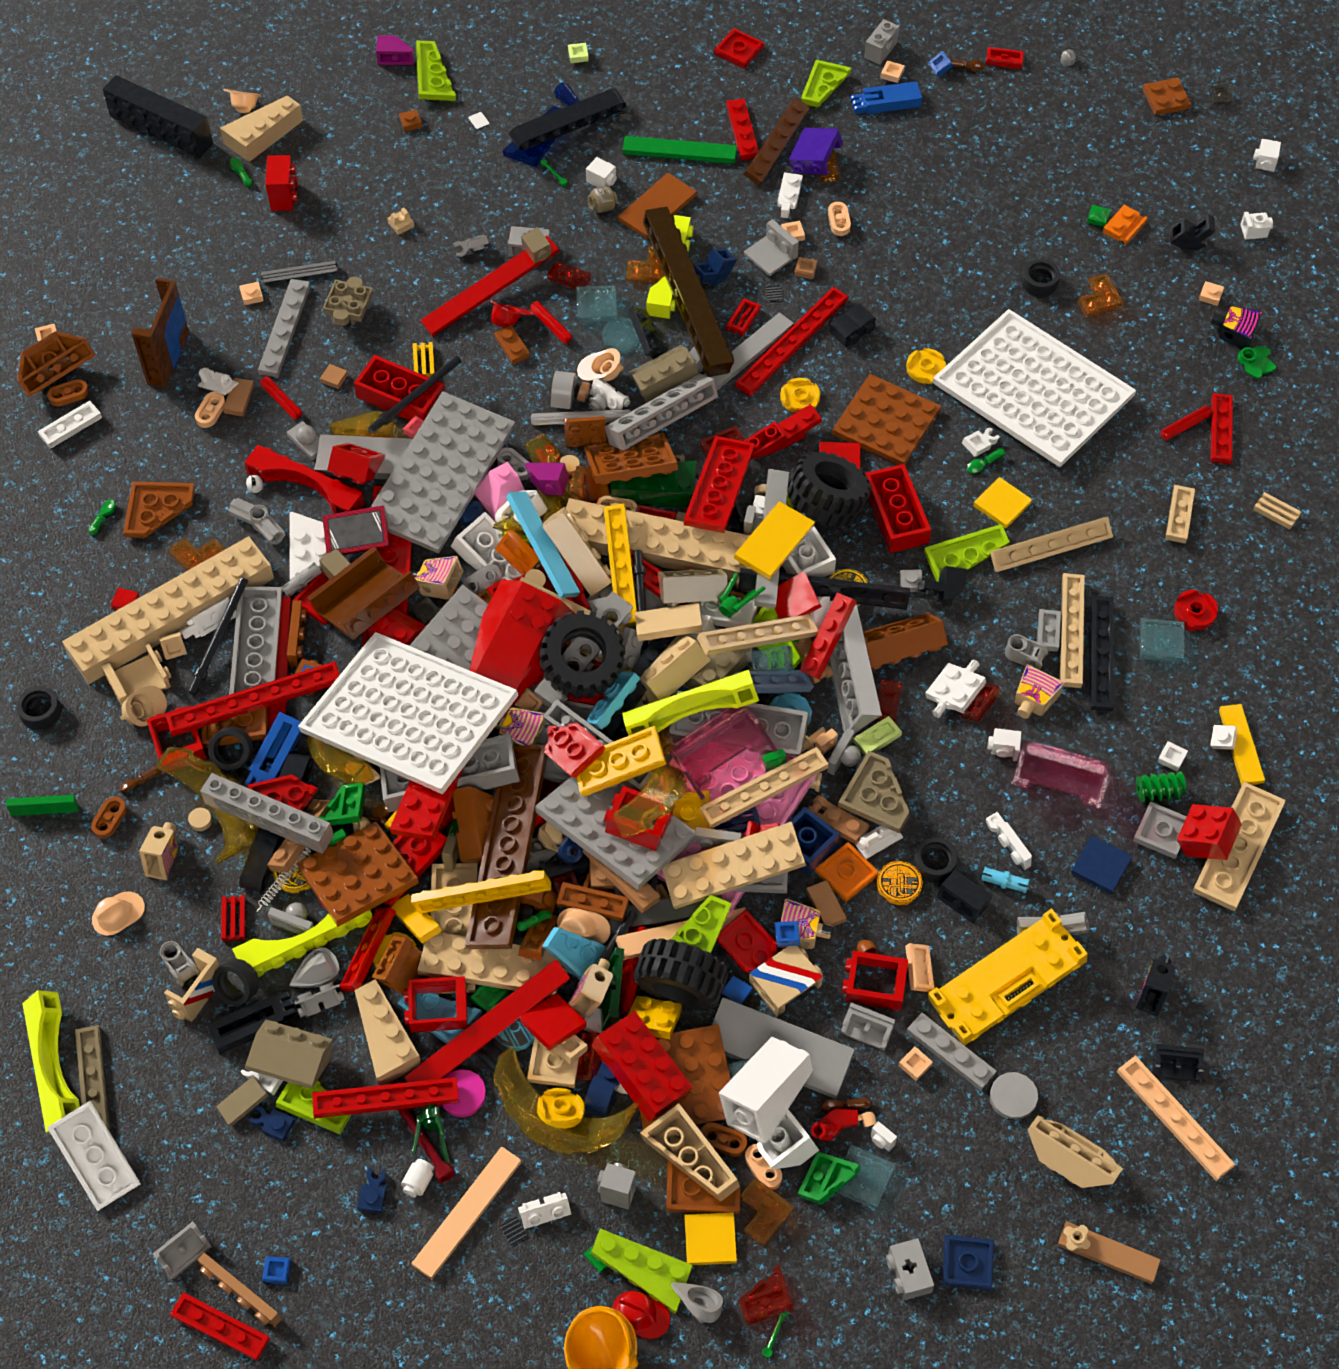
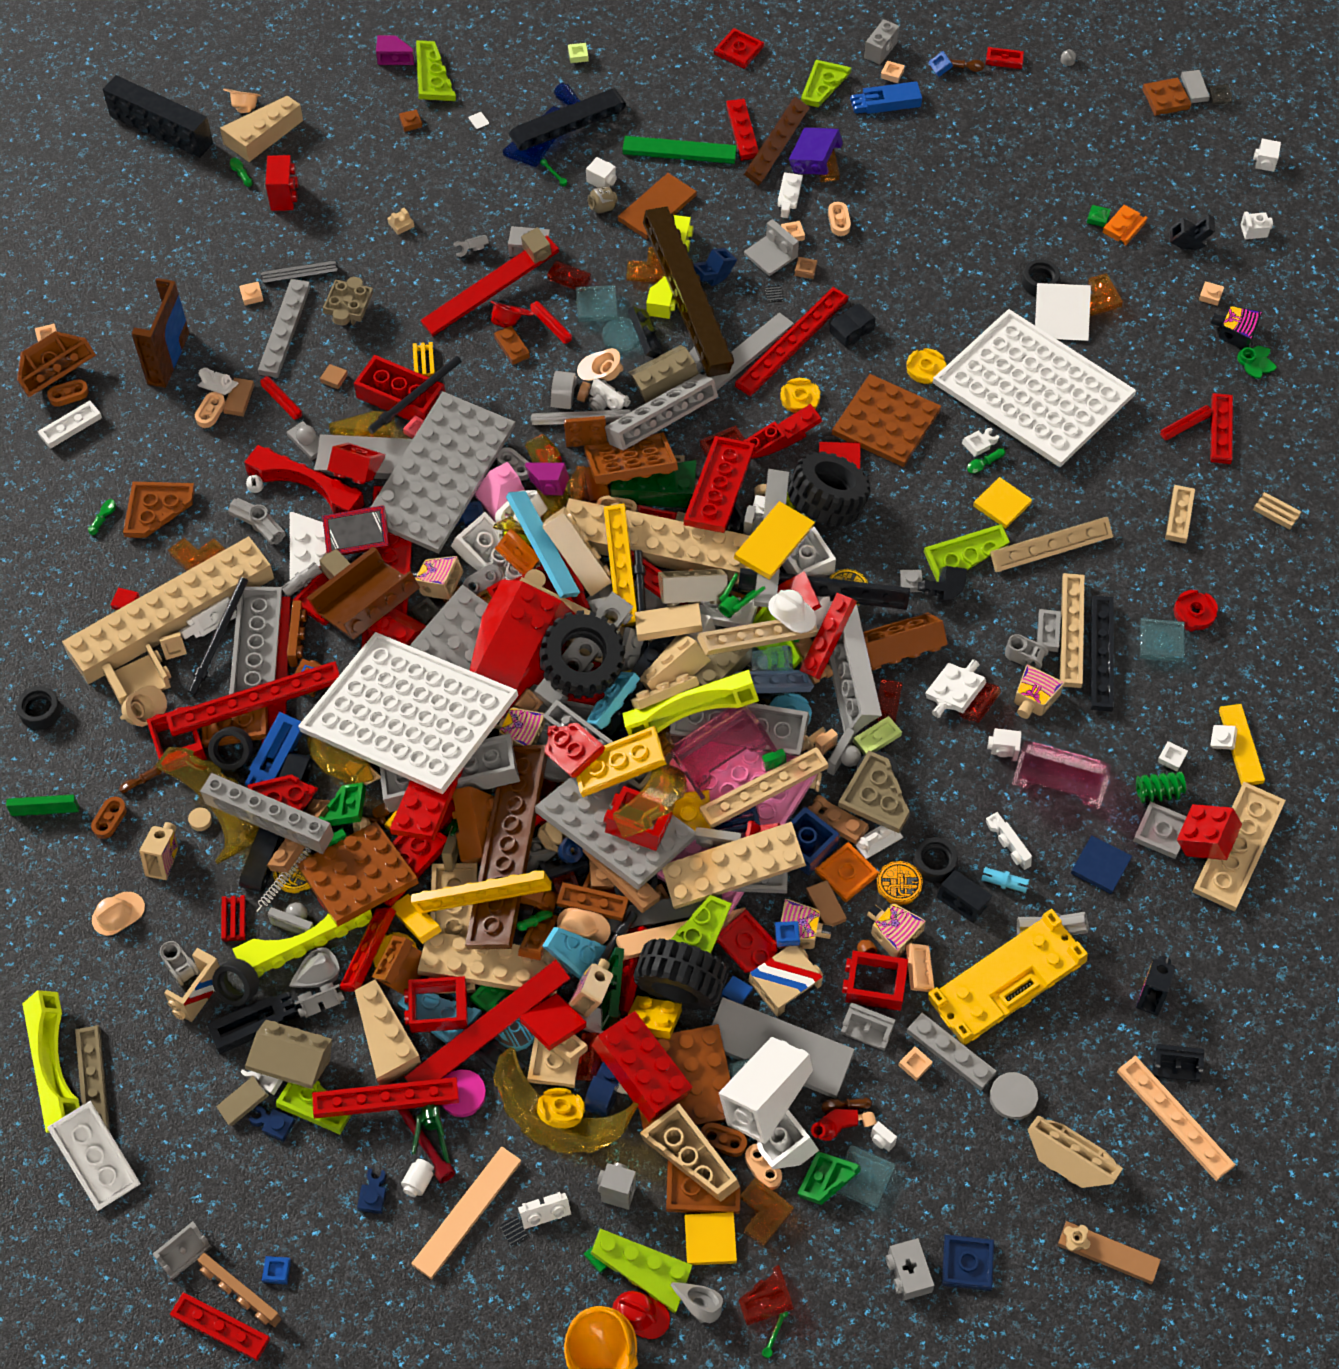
(570, 463): tan tile -> none
(664, 691): none -> tan plate
(737, 328): red tile -> none
(792, 611): none -> white piece
(895, 928): none -> torso
(897, 509): red brick -> none
(1063, 310): none -> white sticker
(1195, 86): none -> light grey tile

